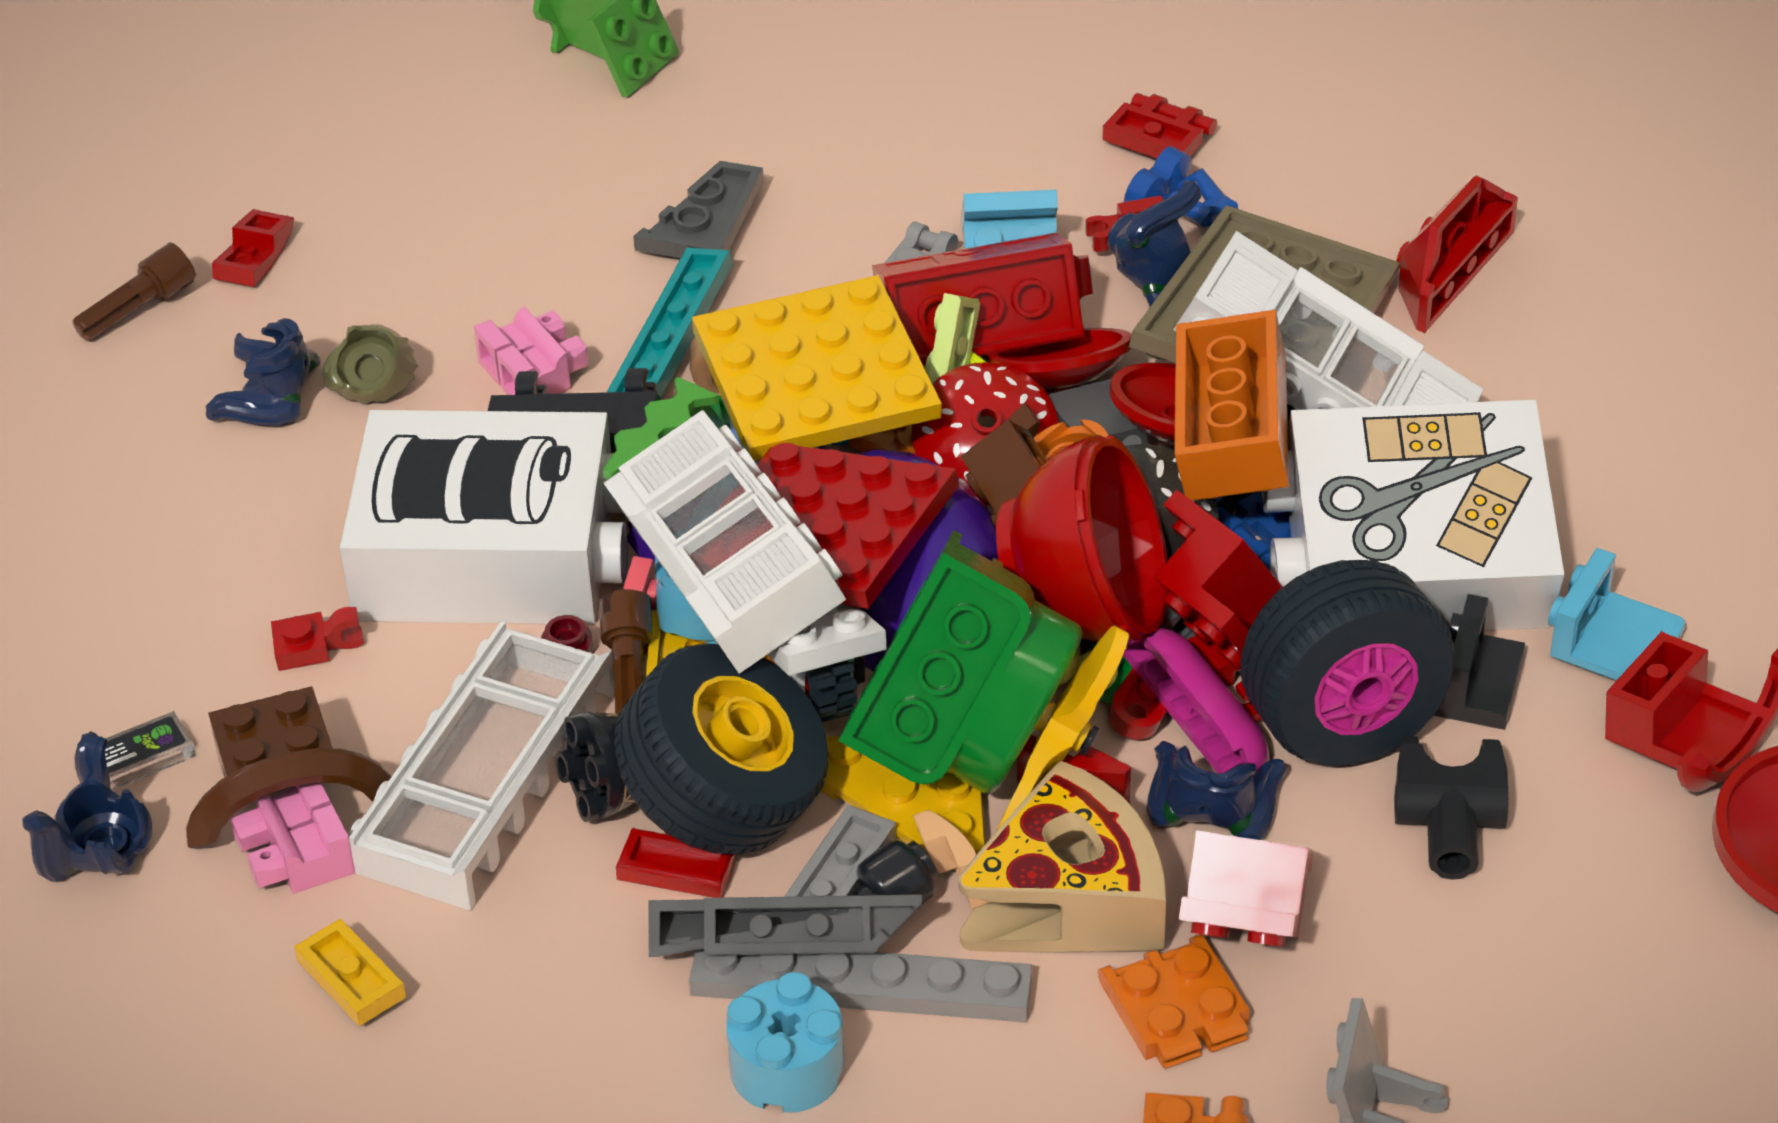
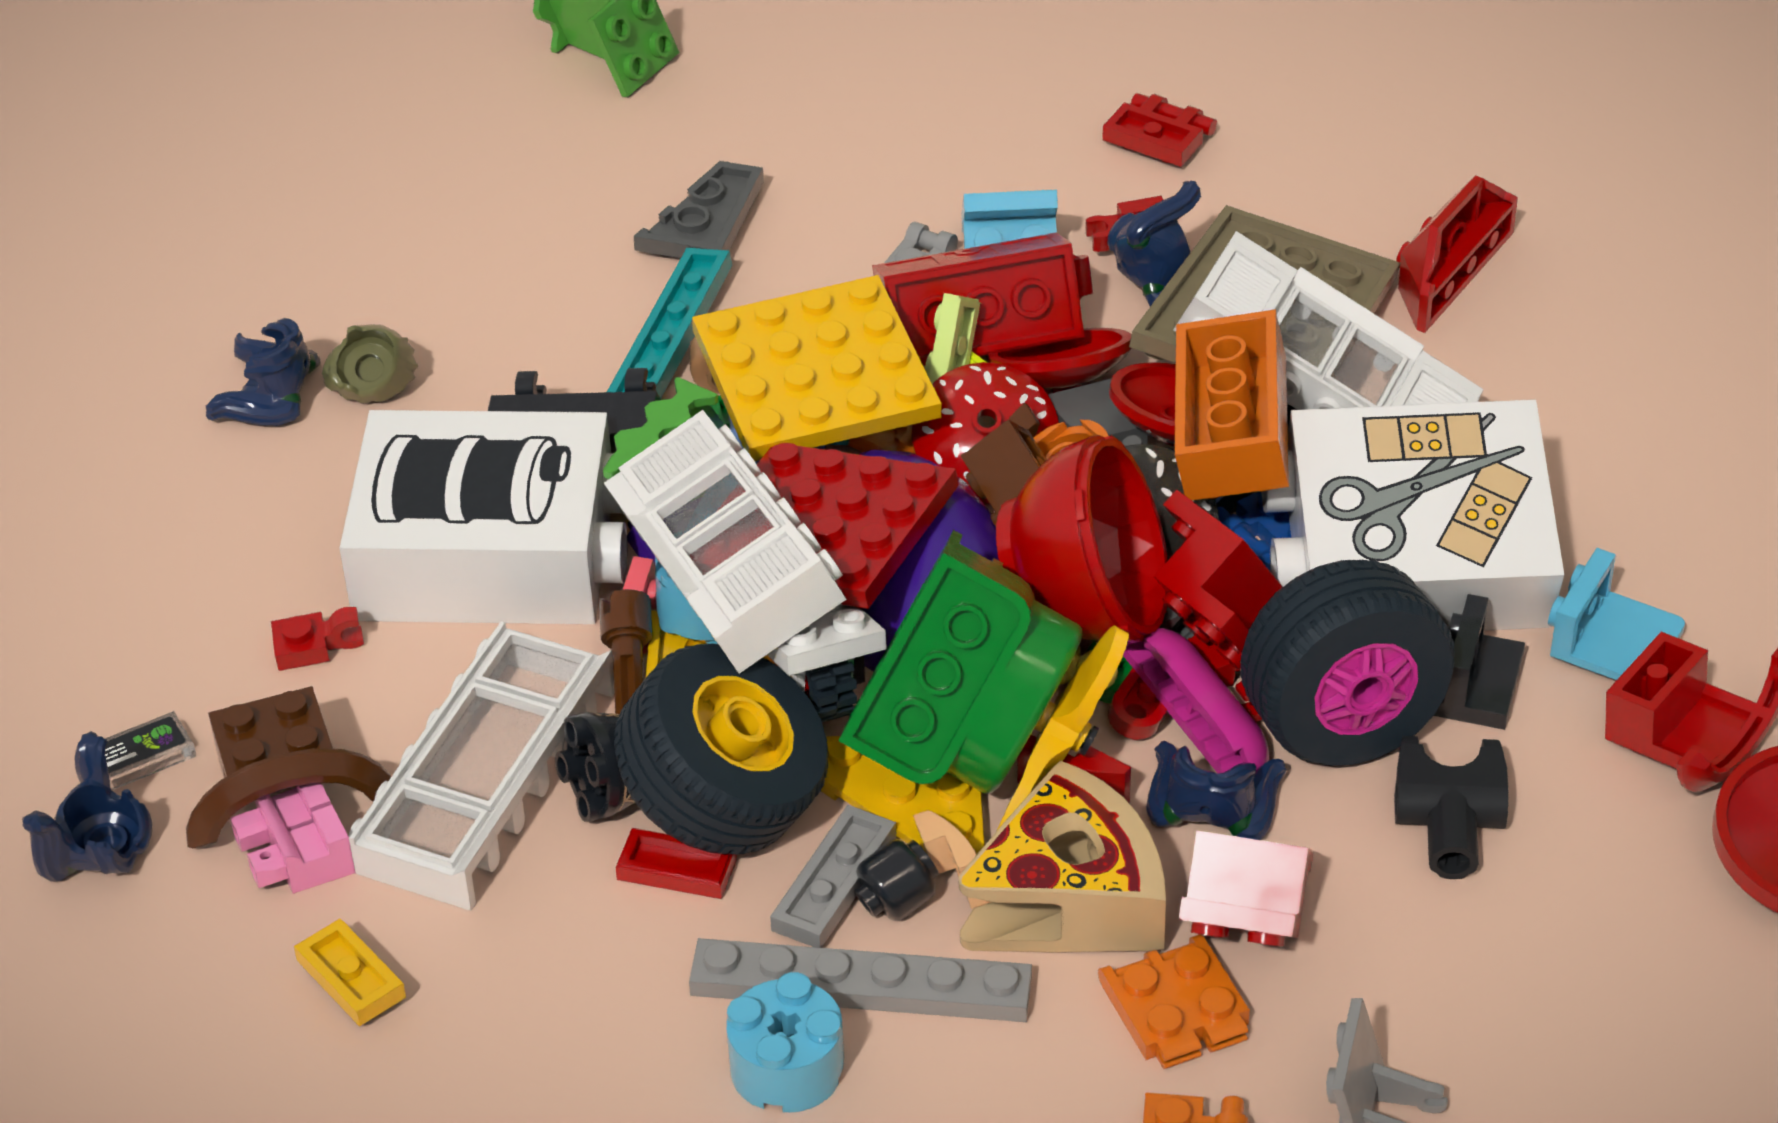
(158, 277): reddish brown piece -> none
(255, 248): red slope -> none
(530, 346): bright pink hips -> none
(569, 631): dark red plate -> none
(777, 924): dark grey wedge -> none
(1167, 179): blue piece -> none

